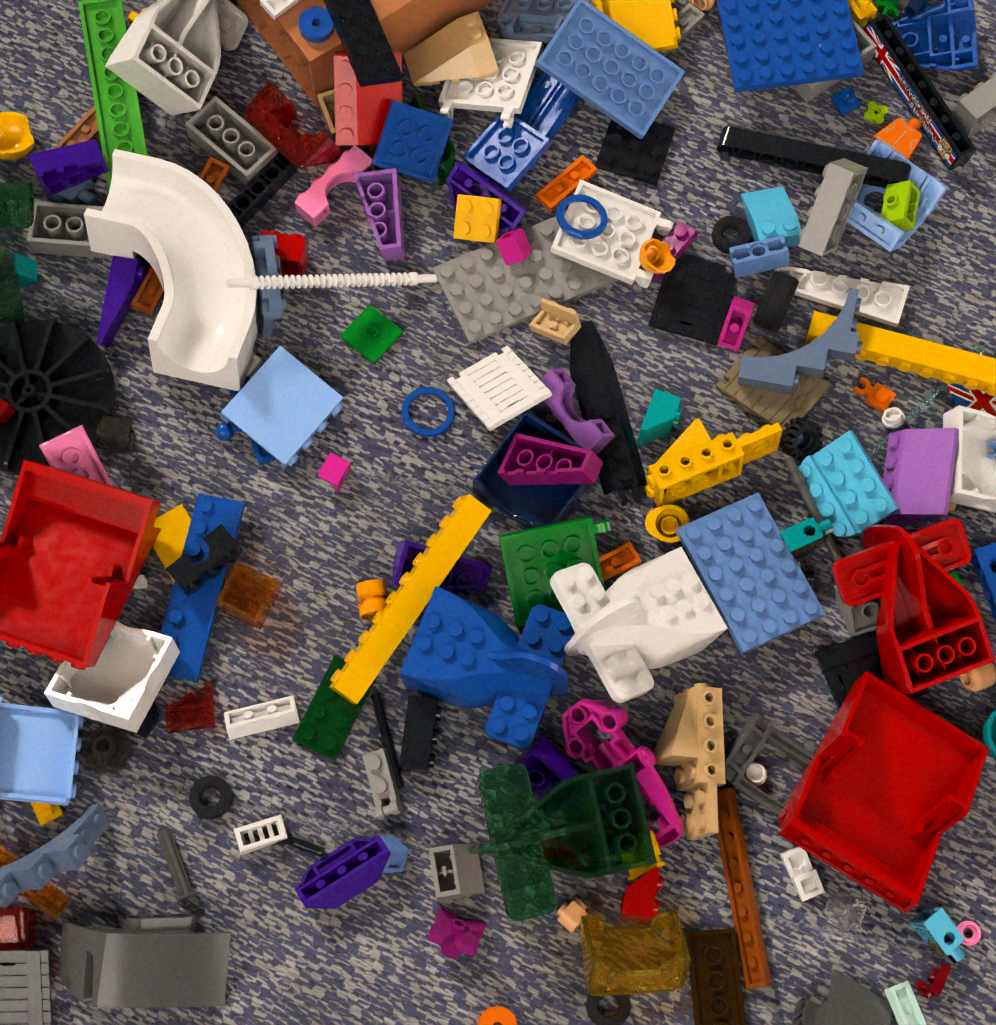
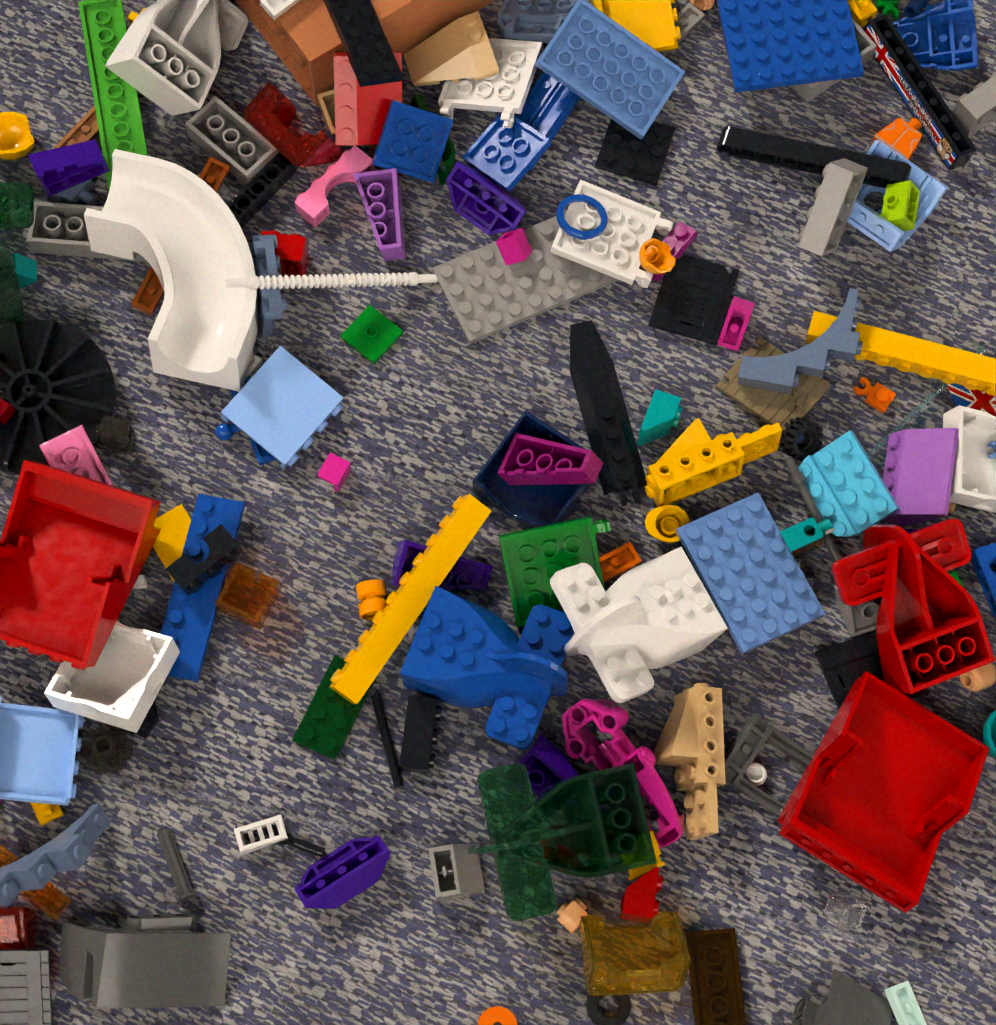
(123, 284): dark purple wedge -> none
(192, 711): clear red wing -> none
(198, 789): black tyre -> none
(255, 720): white slope -> none
(316, 33): blue piece -> none
(382, 783): light grey plate -> none
(398, 854): medium blue panel -> none
(413, 427): blue piece -> none
(455, 935): magenta plant -> none
(477, 218): yellow plate -> none
(499, 388): white door -> none
(556, 322): tan bracket -> none
(566, 183): orange plate -> none
(589, 434): medium lavender arch -> none
(726, 223): black tyre -> none
(741, 892): dark orange plate -> none
(759, 256): medium blue piece -> none
(771, 215): medium azure slope -> none
(775, 301): black tyre -> none
(802, 873): white slope -> none
(845, 101): blue tile -> none
(875, 118): lime plate -> none
(879, 301): white wing -> none
(893, 418): white plate -> none
(937, 979): dark red bracket -> none
(939, 932): medium azure torso -> none
(974, 928): bright pink plate -> none

